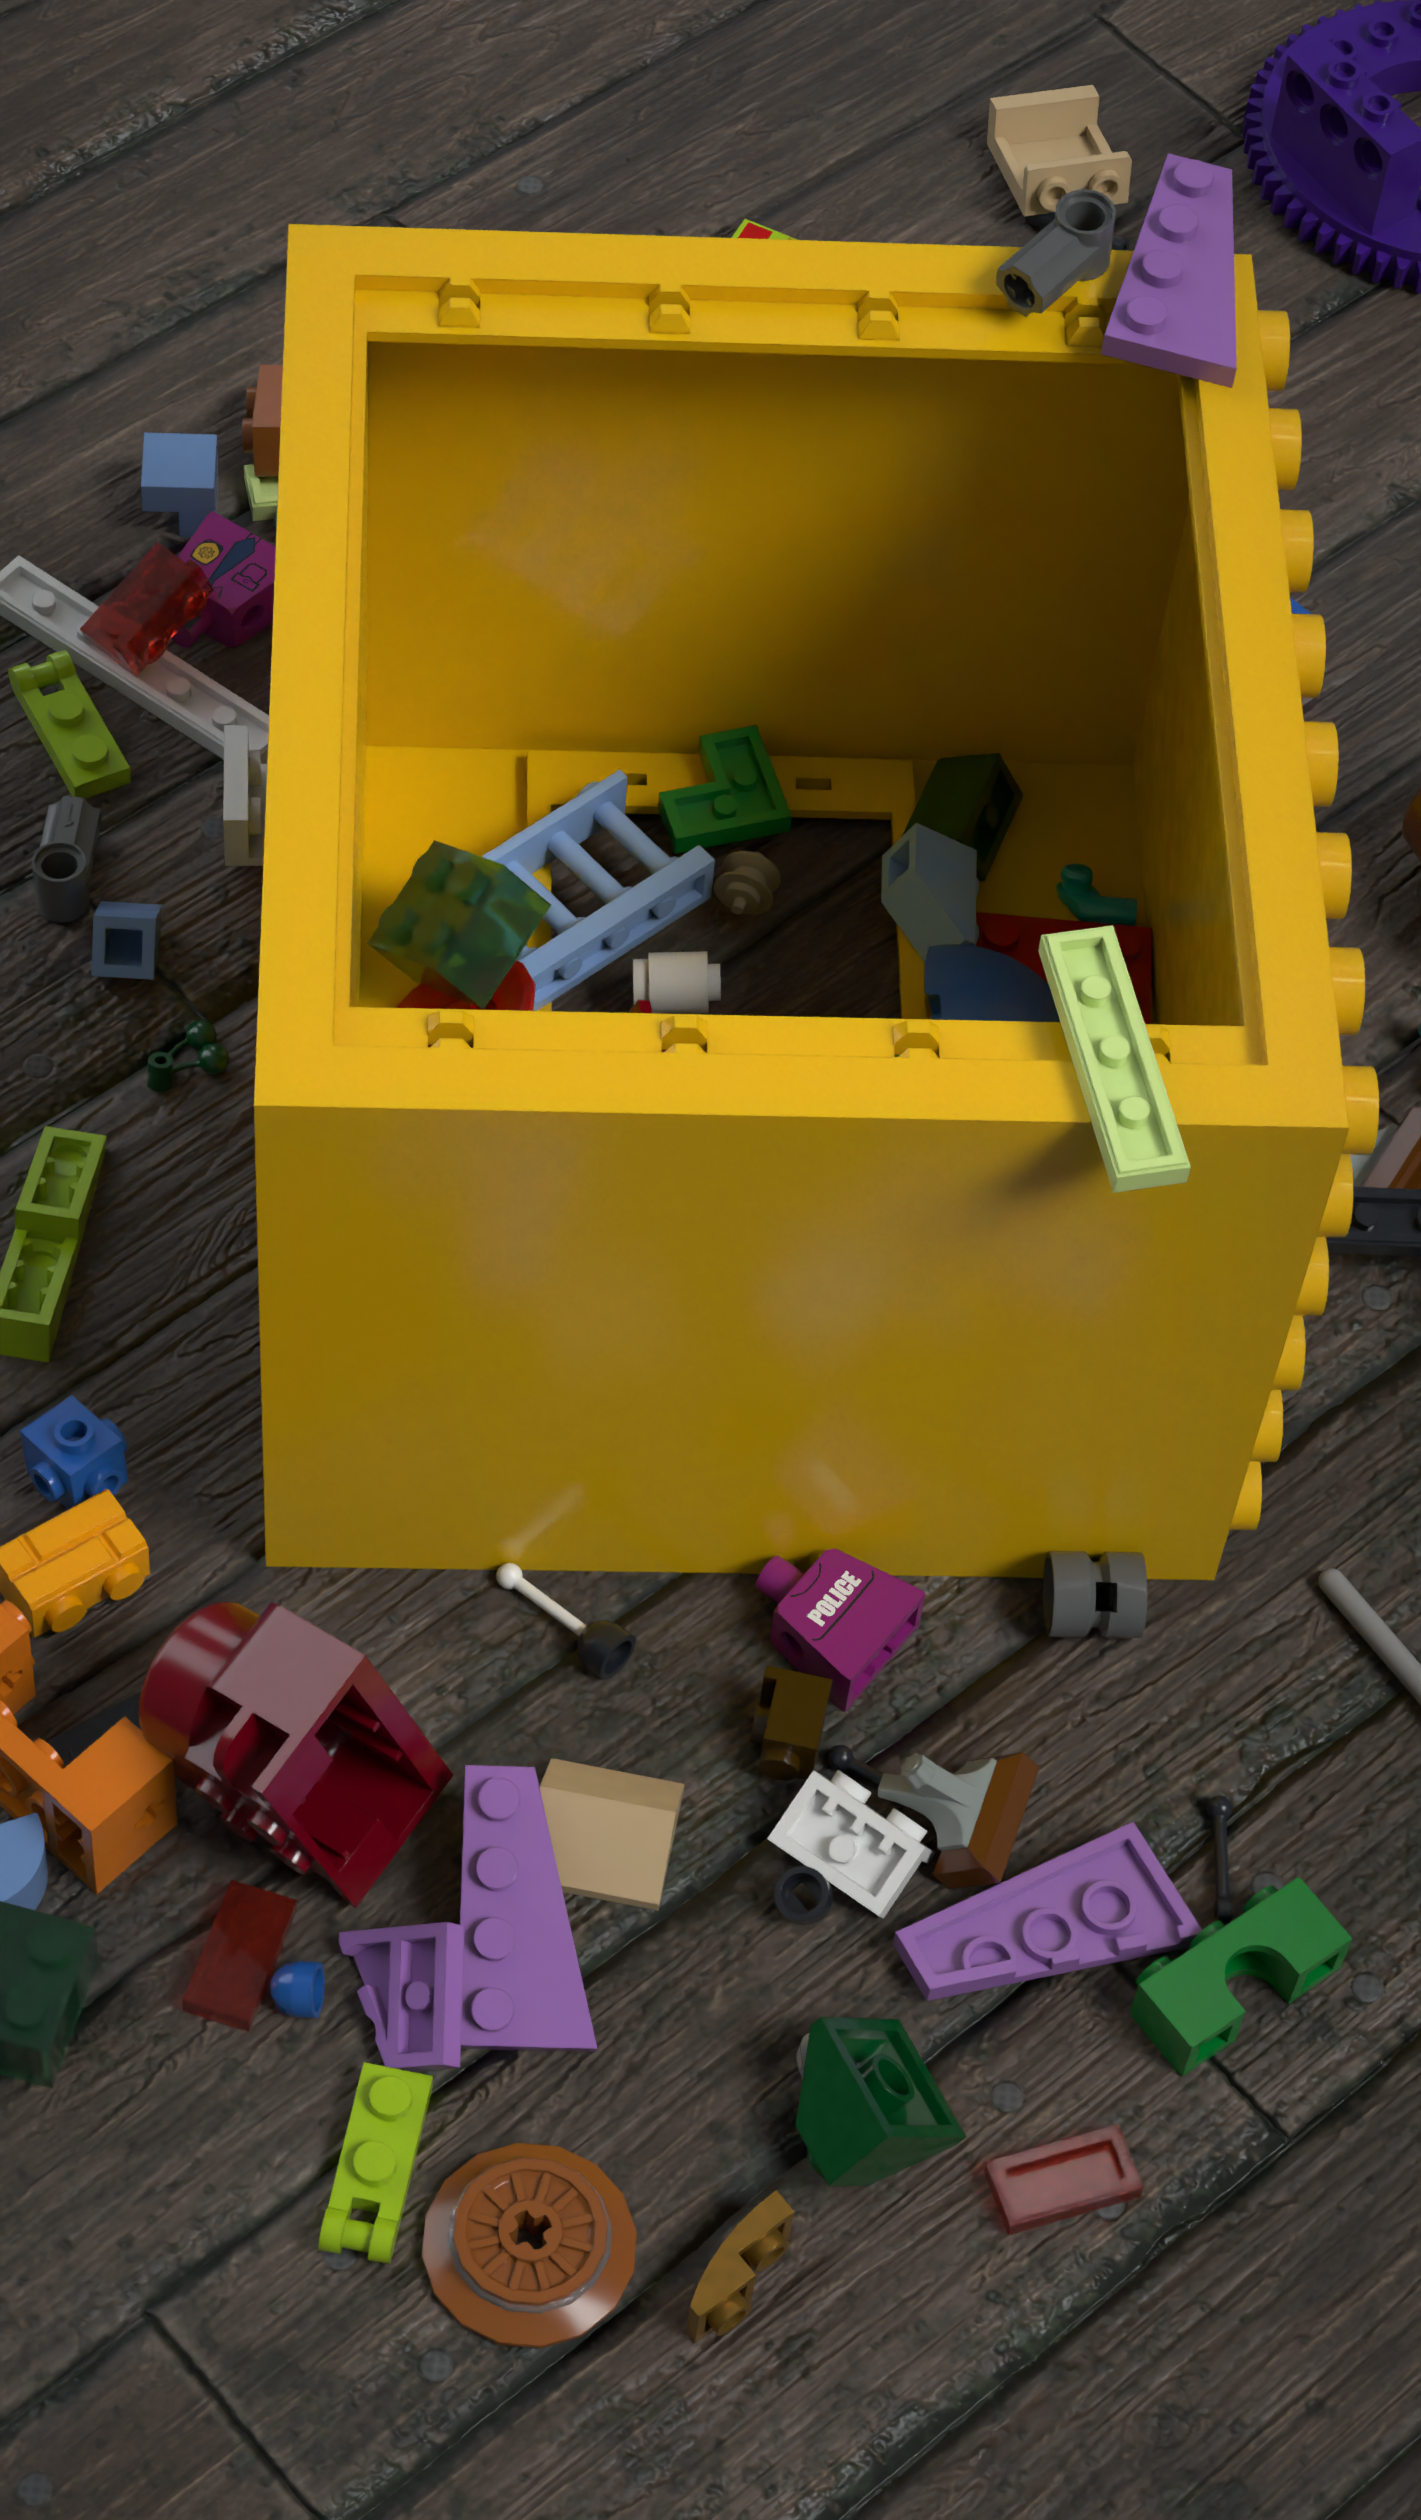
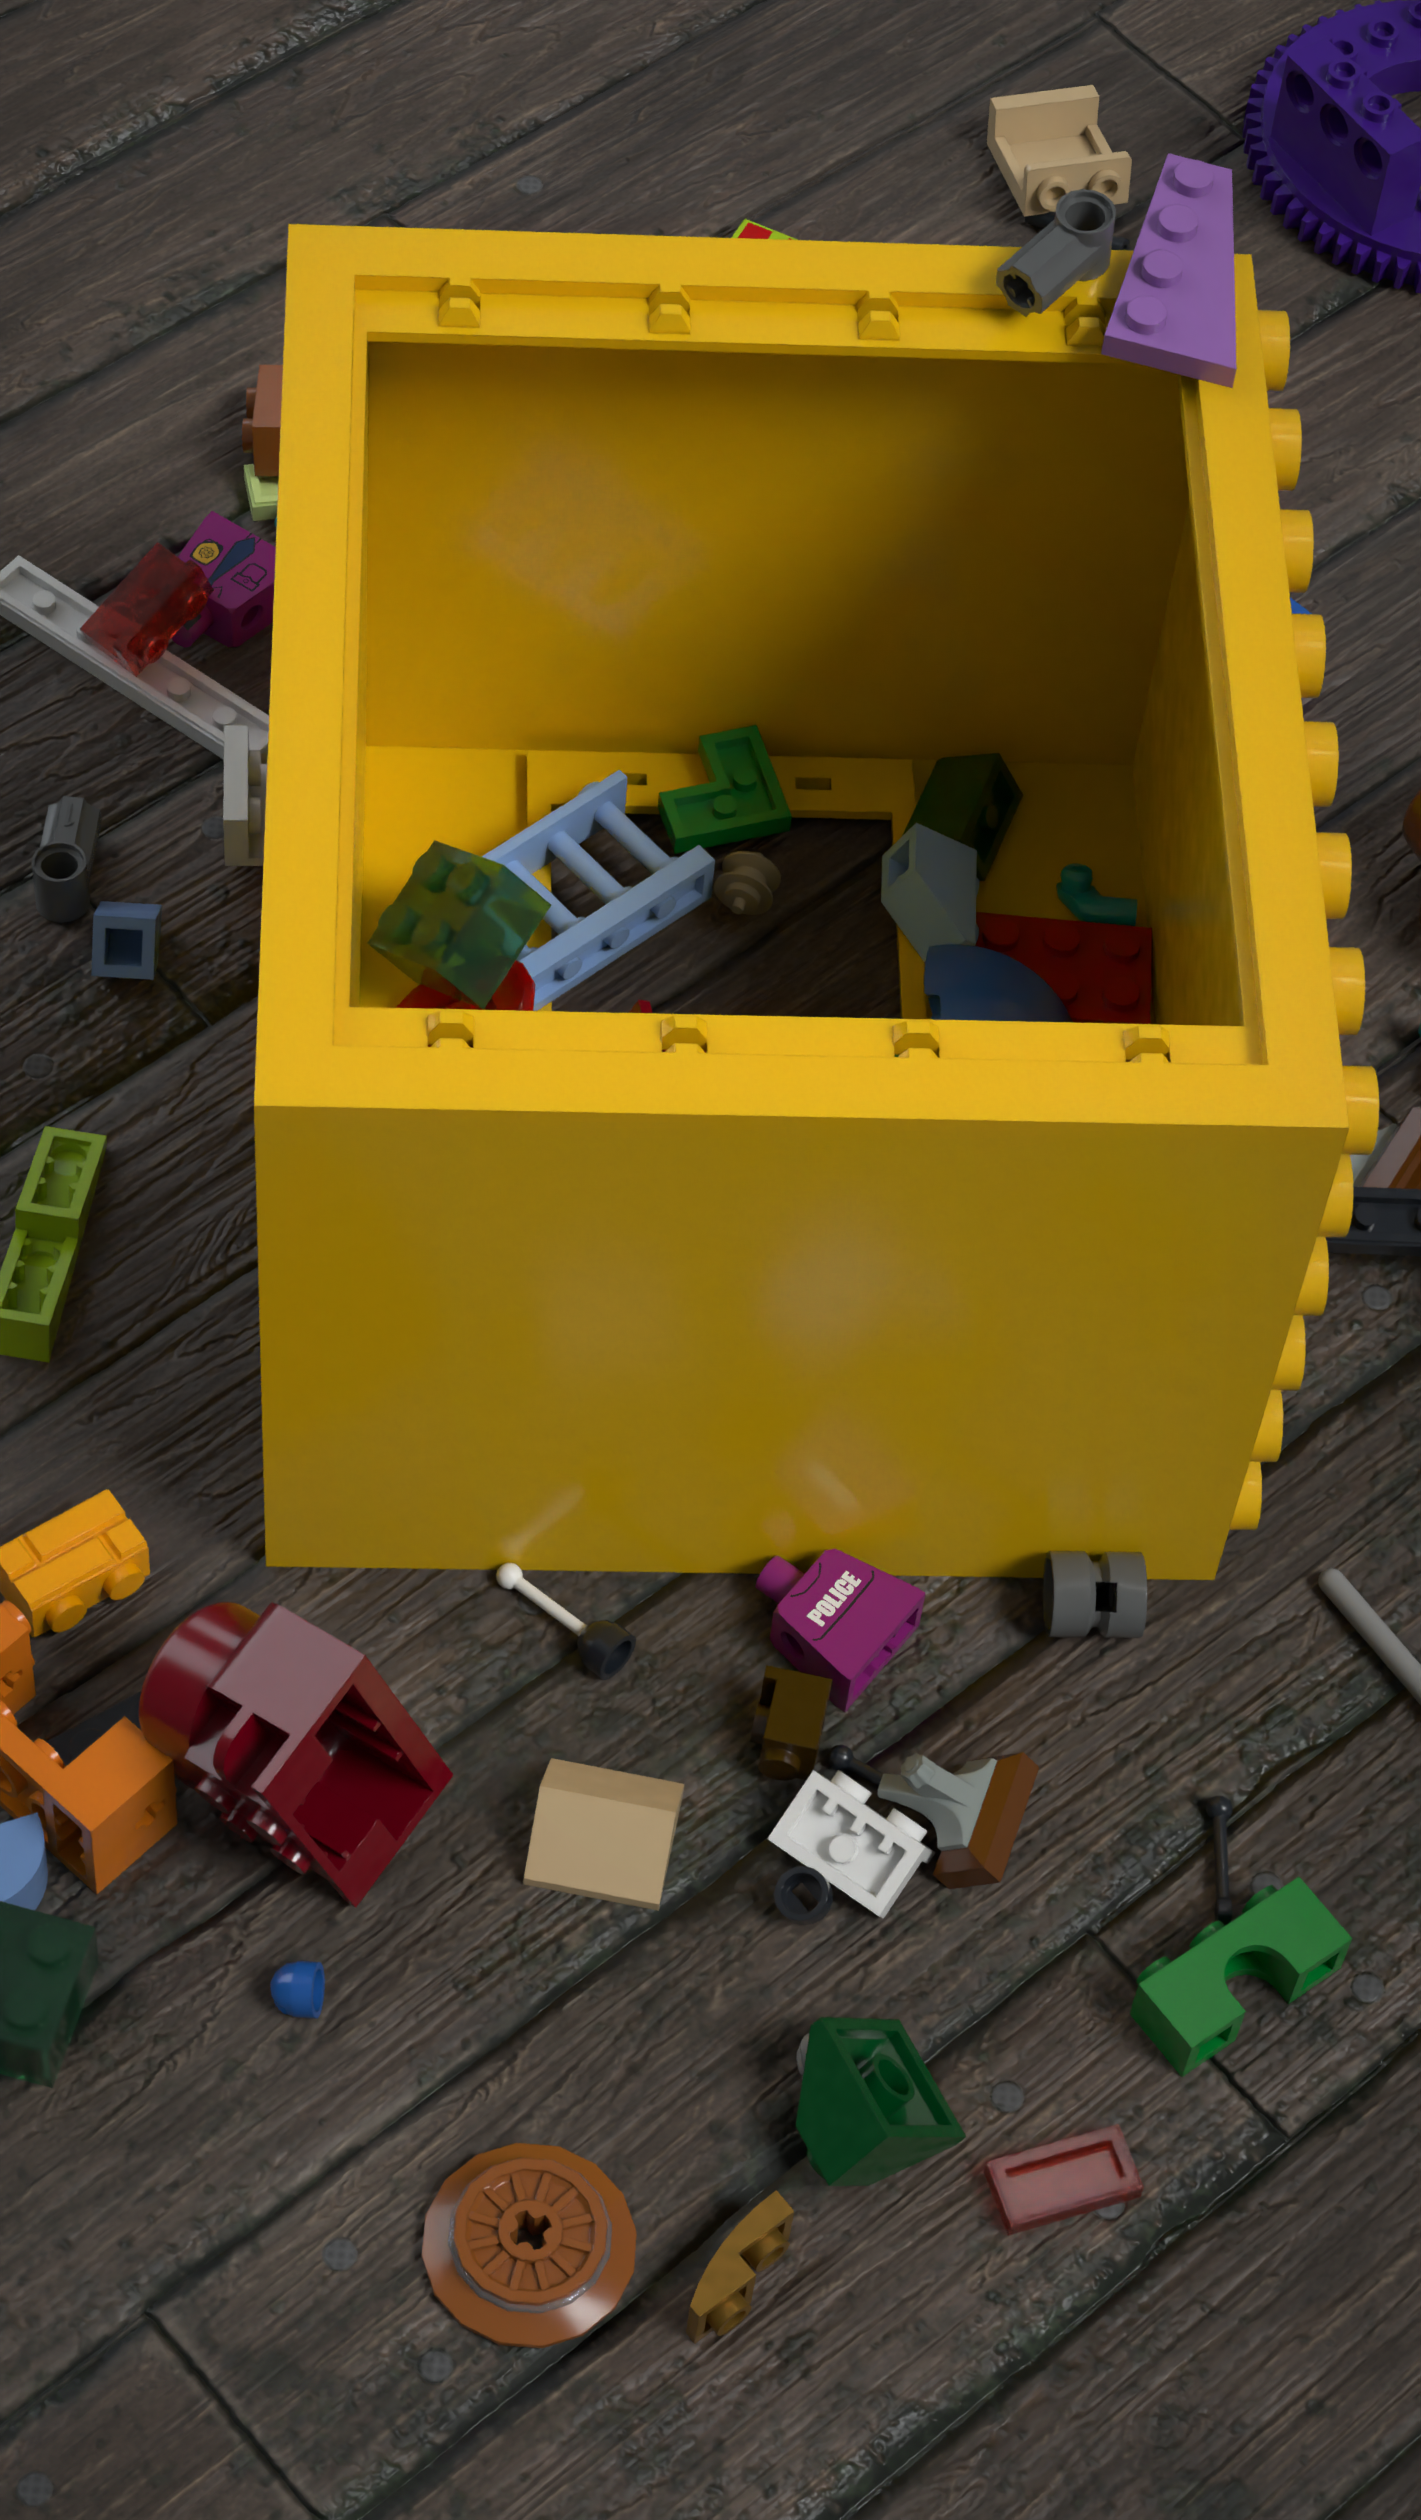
(70, 726): lime plate -> none
(74, 1454): blue brick -> none
(180, 477): medium blue piece -> none
(211, 1058): dark green piece -> none
(239, 1955): clear red tile -> none
(376, 2161): lime plate -> none
(412, 1991): medium lavender wing -> none
(518, 1942): medium lavender wing -> none
(677, 982): white brick -> none
(1057, 1918): medium lavender wing -> none
(1114, 1059): yellowish green tile -> none

